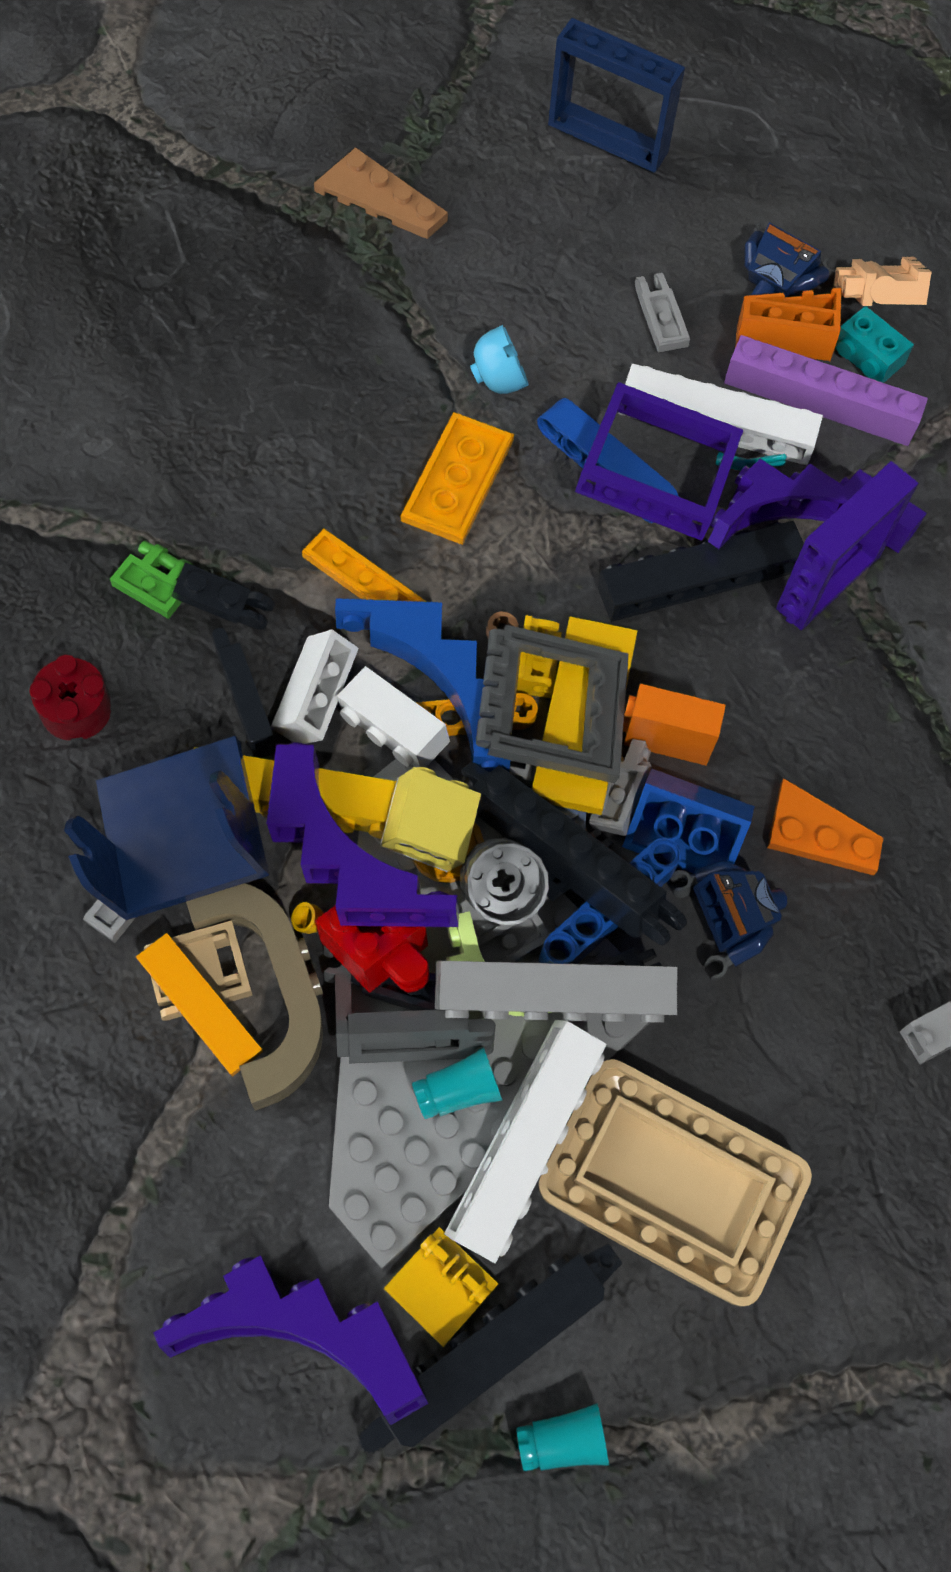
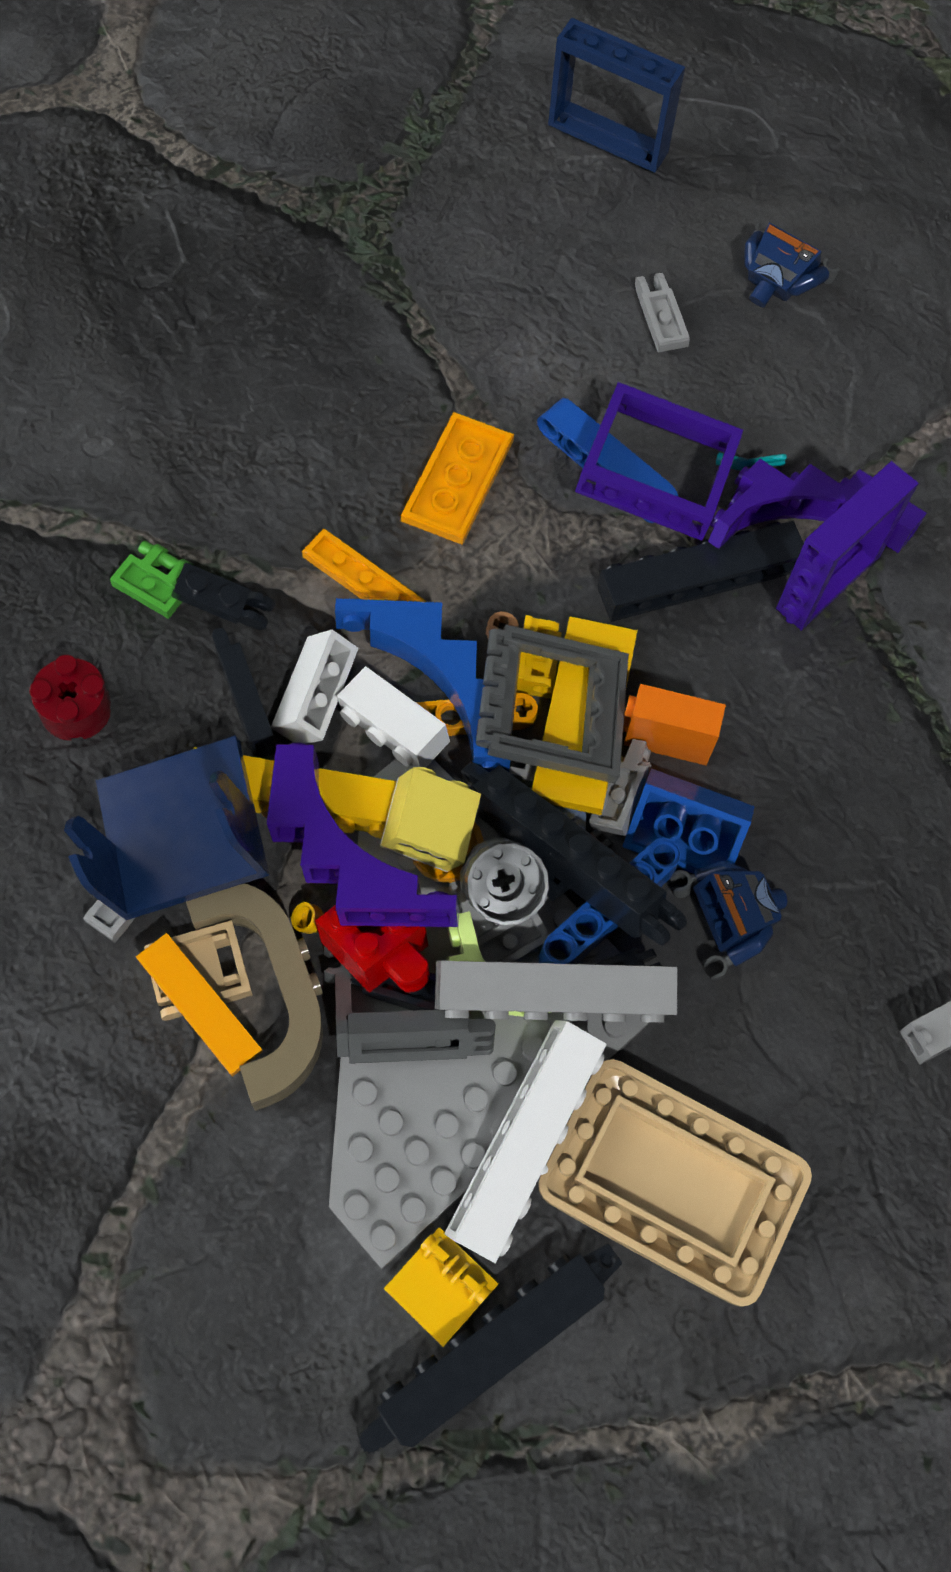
(305, 1316): dark purple arch -> none
(381, 193): medium nougat wing -> none
(457, 1086): teal plant -> none
(498, 363): medium azure cylinder -> none
(564, 1441): teal plant -> none
(766, 424): white brick -> none
(797, 324): orange wedge -> none
(821, 833): orange wing -> none
(825, 390): medium lavender brick -> none
(873, 345): teal brick -> none
(884, 284): light nougat hips -> none

